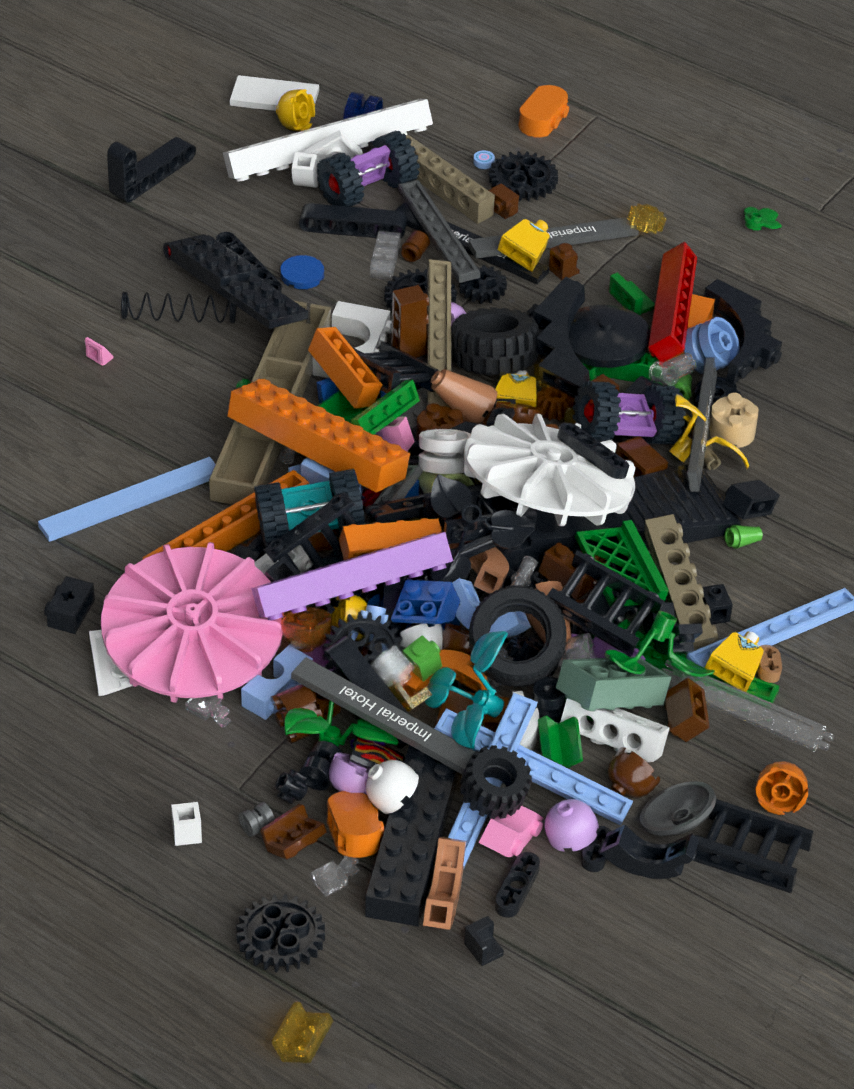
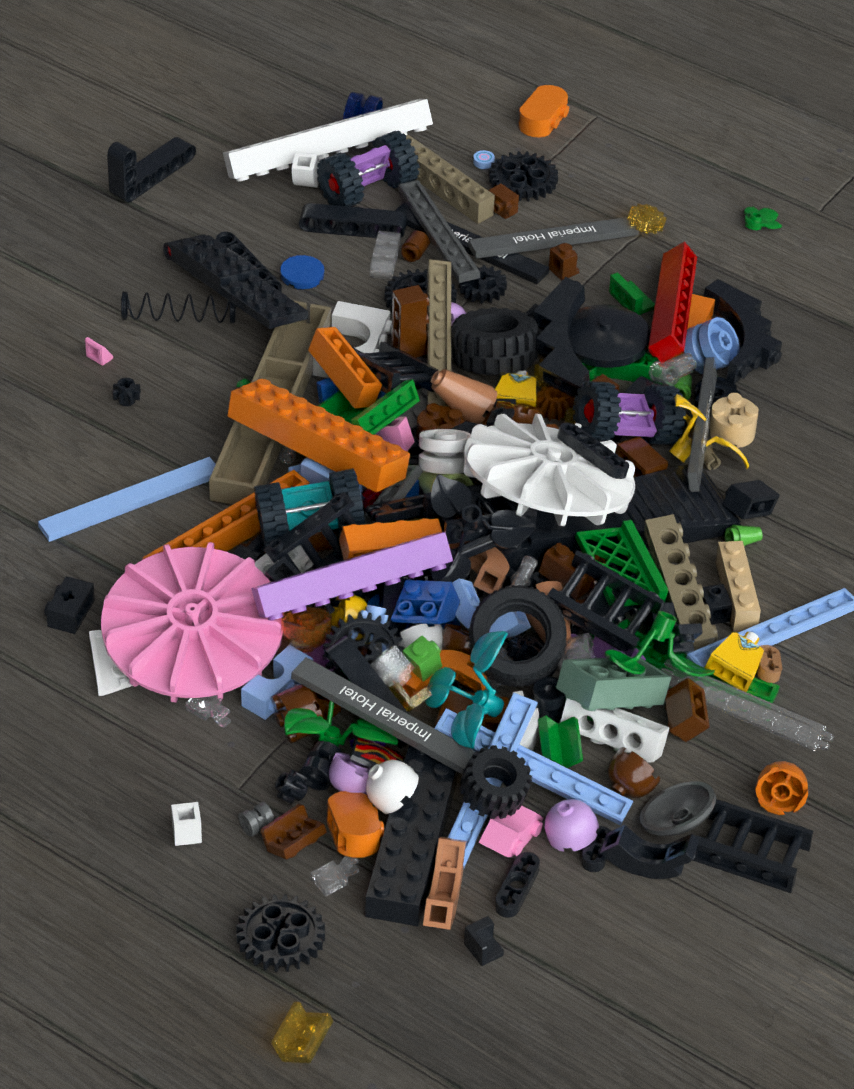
(126, 391): none -> black gear
(265, 93): white tile -> none
(296, 110): yellow cylinder -> none
(334, 144): white plate -> none
(525, 243): yellow torso -> none
(738, 581): none -> tan brick

